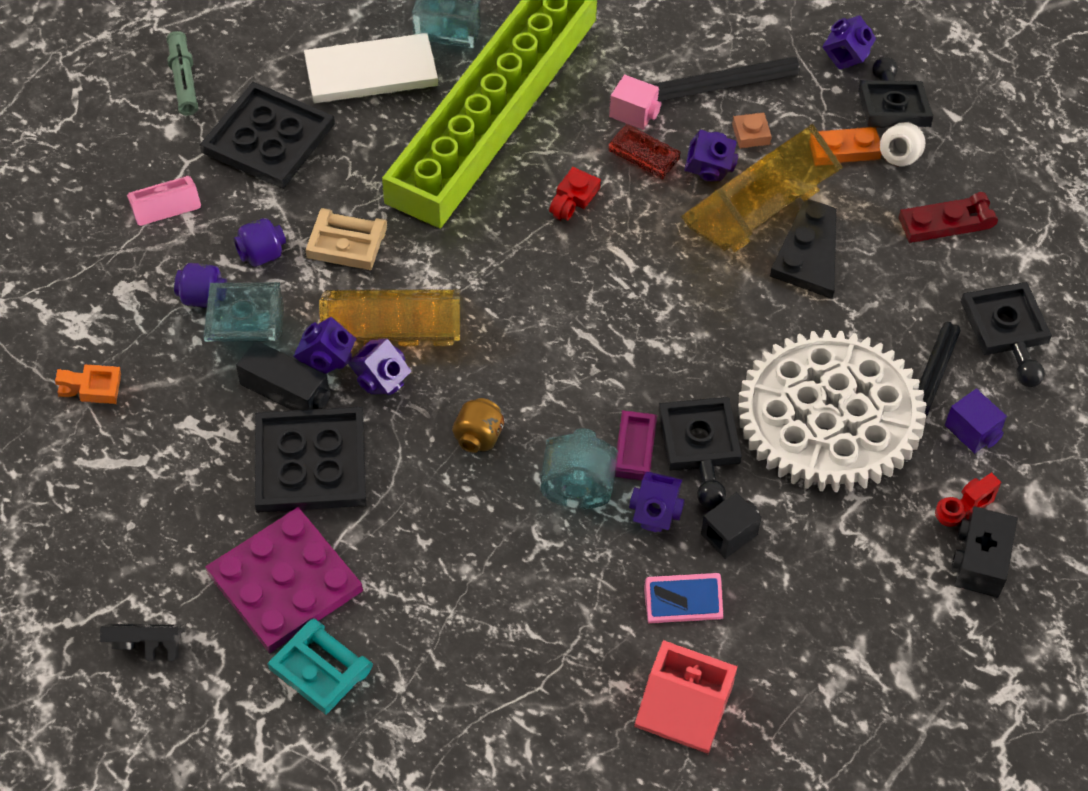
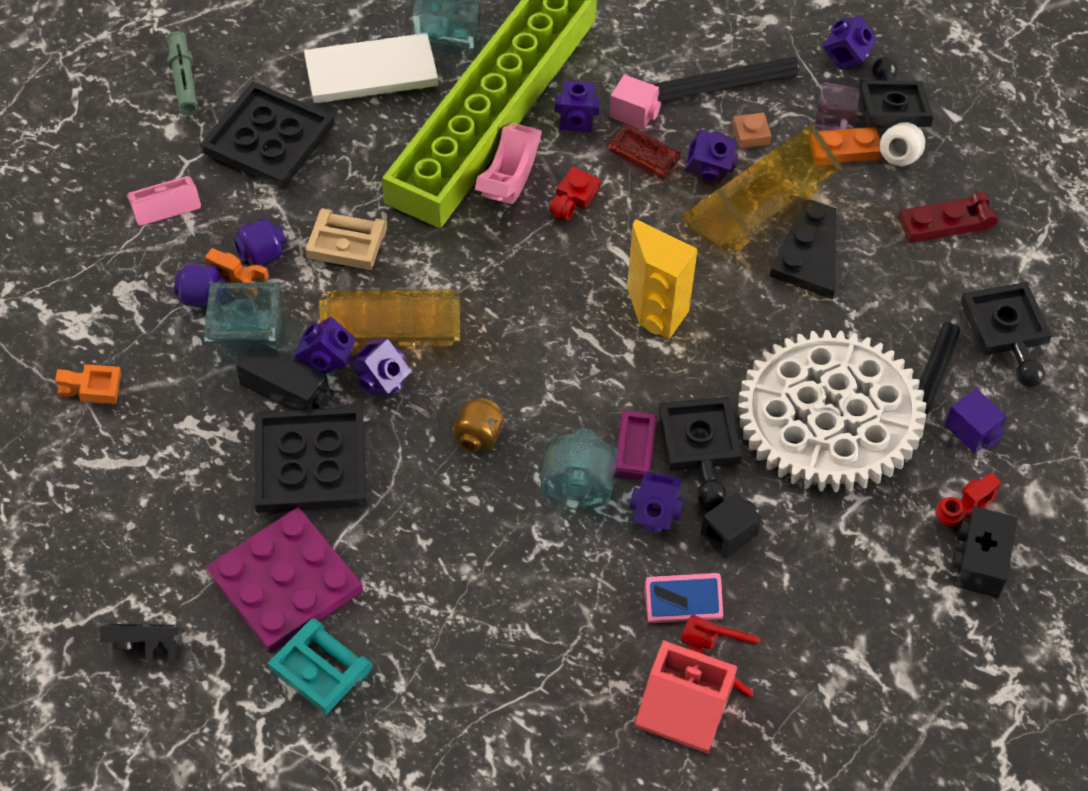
(232, 268): none -> orange plate
(511, 164): none -> bright pink arch
(577, 106): none -> dark purple brick
(660, 278): none -> yellow slope
(703, 634): none -> red plant
(837, 106): none -> panel

